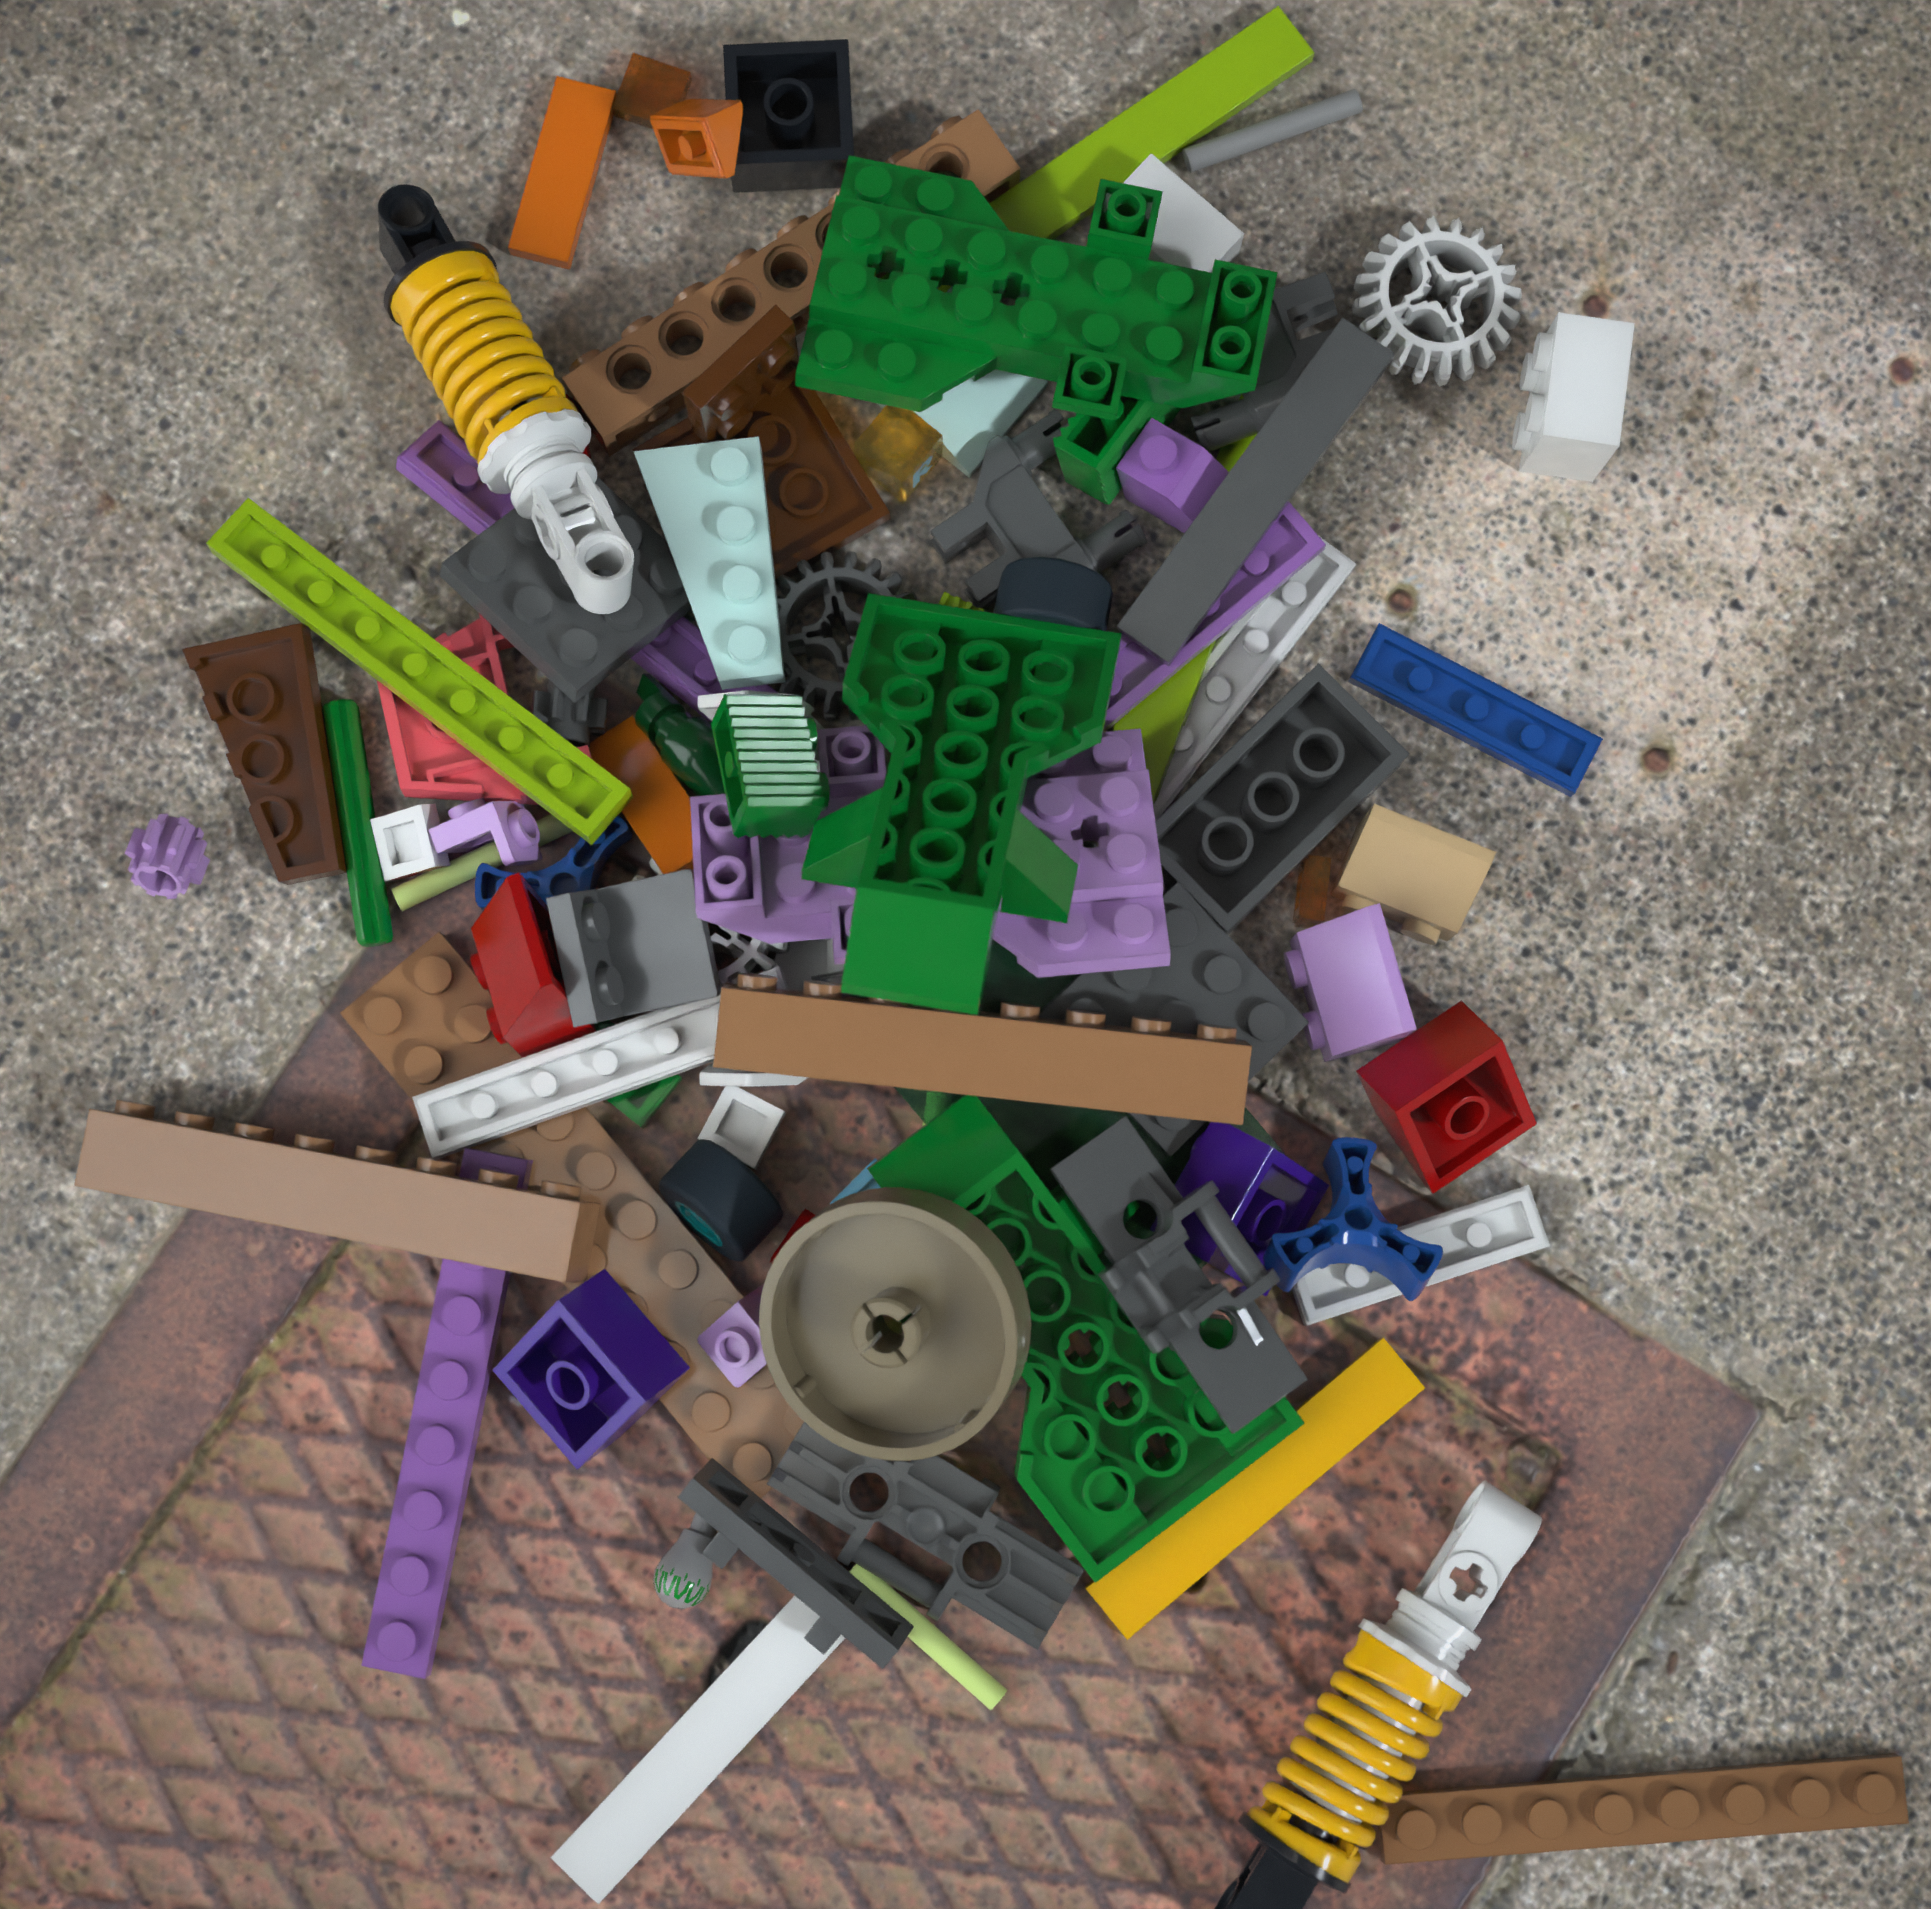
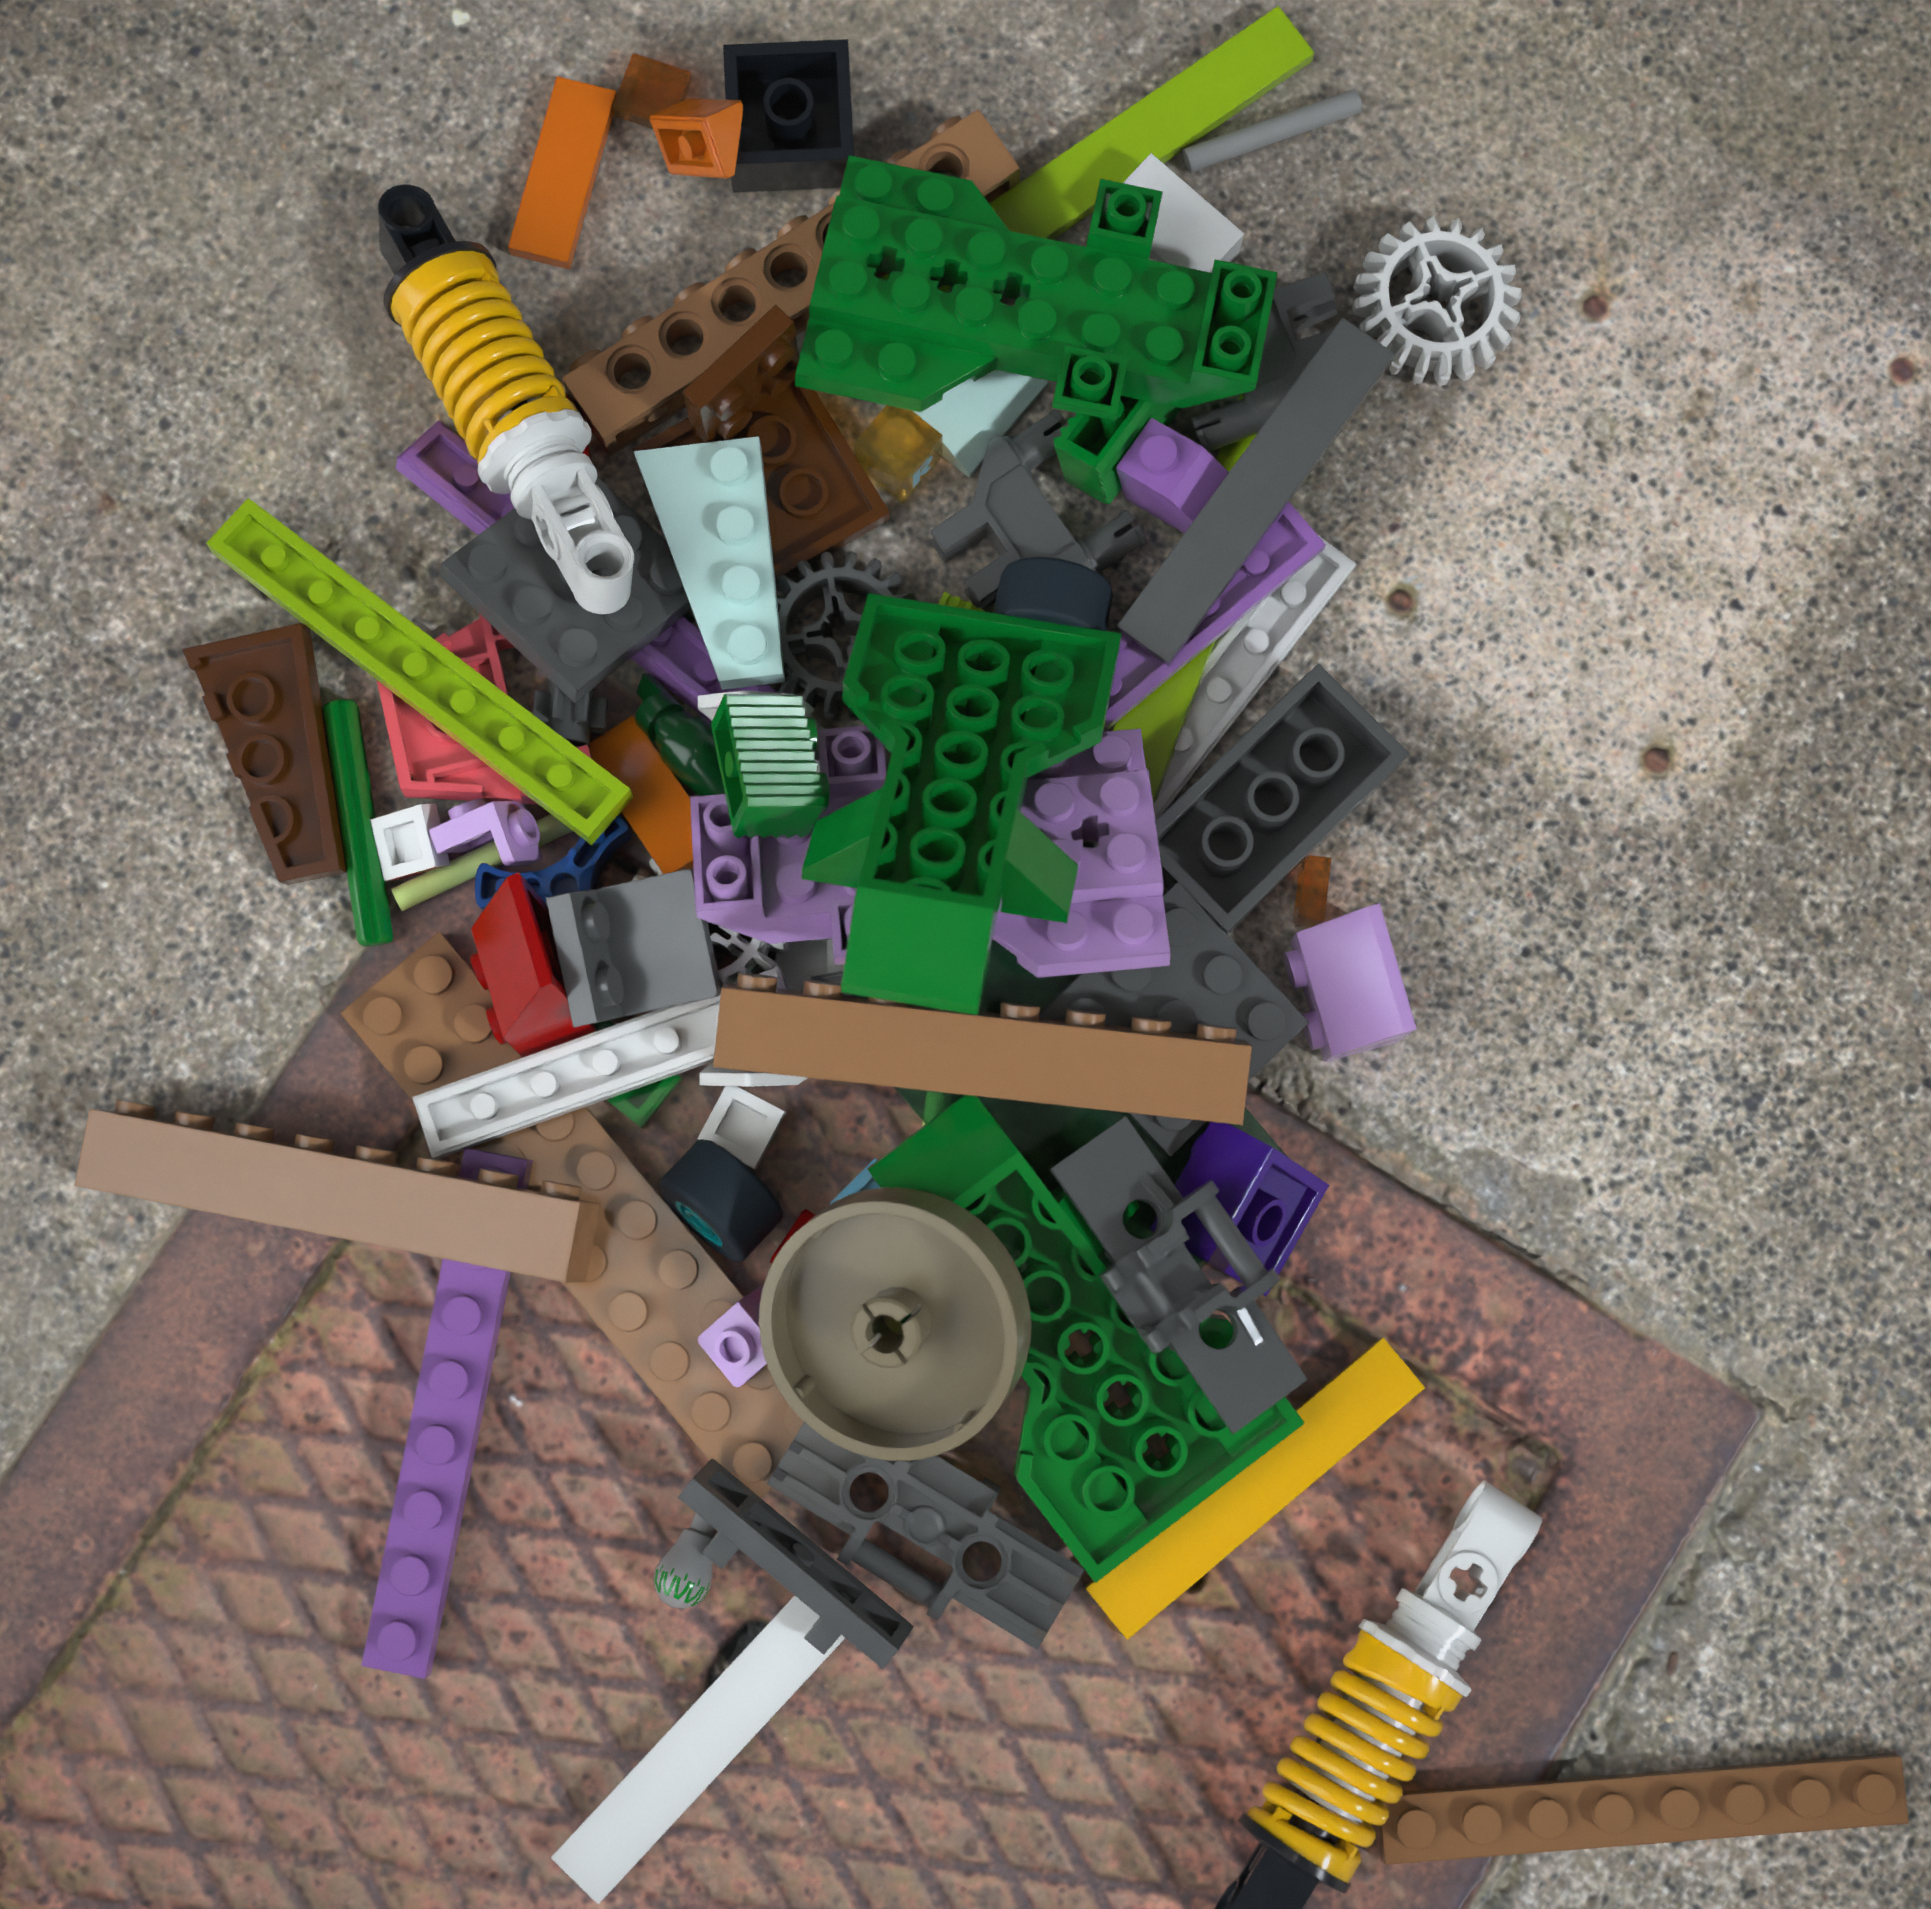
(167, 856): lavender gear -> none
(590, 1368): dark purple brick -> none
(936, 1643): yellowish green bar -> none
(1353, 1230): blue piece -> none
(1413, 872): tan slope -> none
(1448, 1095): red slope -> none
(1470, 1241): white tile -> none
(1475, 710): blue tile -> none
(1574, 397): white brick -> none

